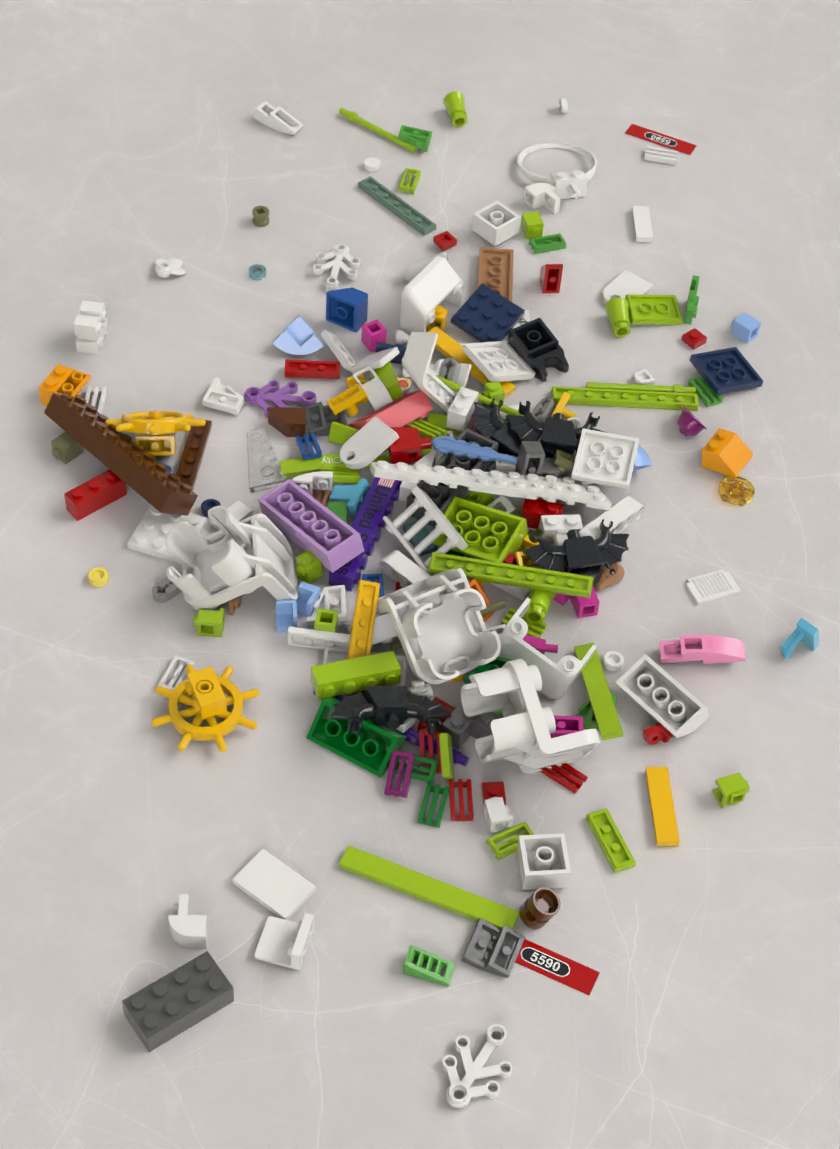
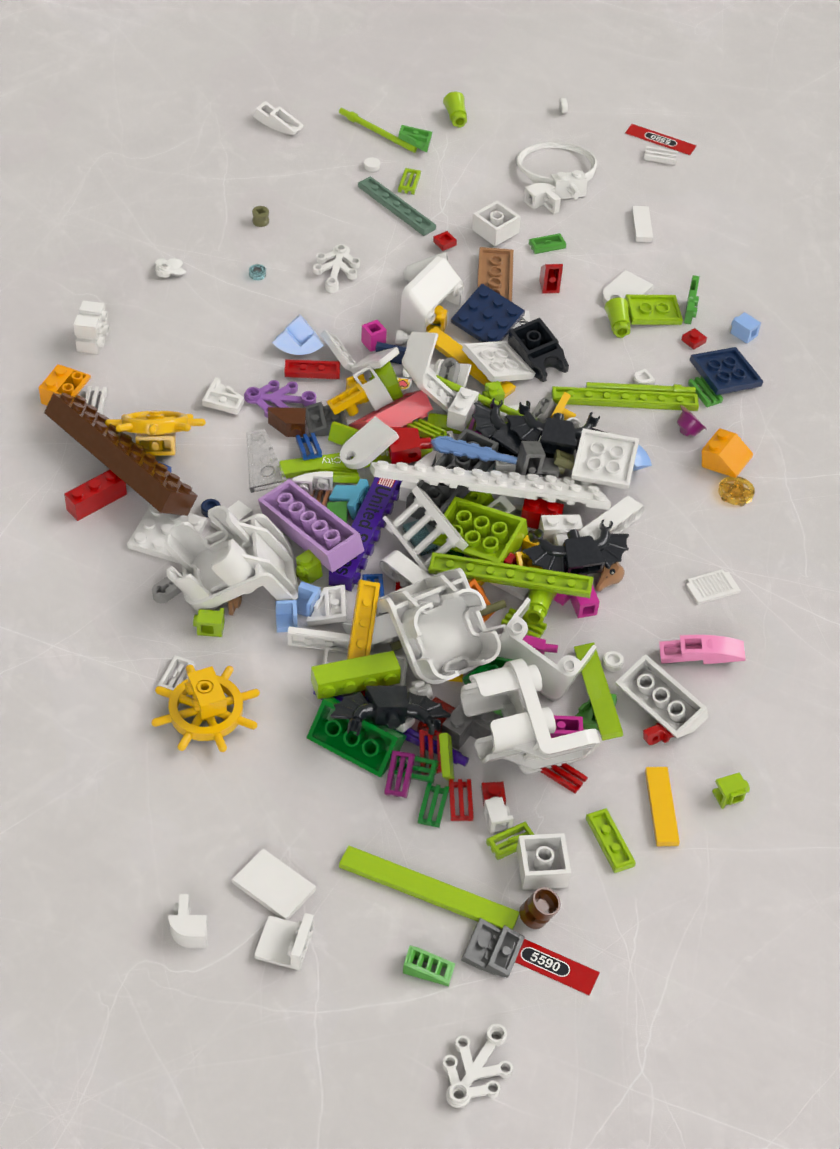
(66, 448): olive brick -> none
(98, 577): light yellow tile -> none
(178, 1001): dark grey brick -> none
(193, 453): reddish brown tile -> none
(326, 620): lime brick -> none
(347, 308): blue slope -> none
(532, 225): lime brick -> none
(803, 633): medium azure piece -> none

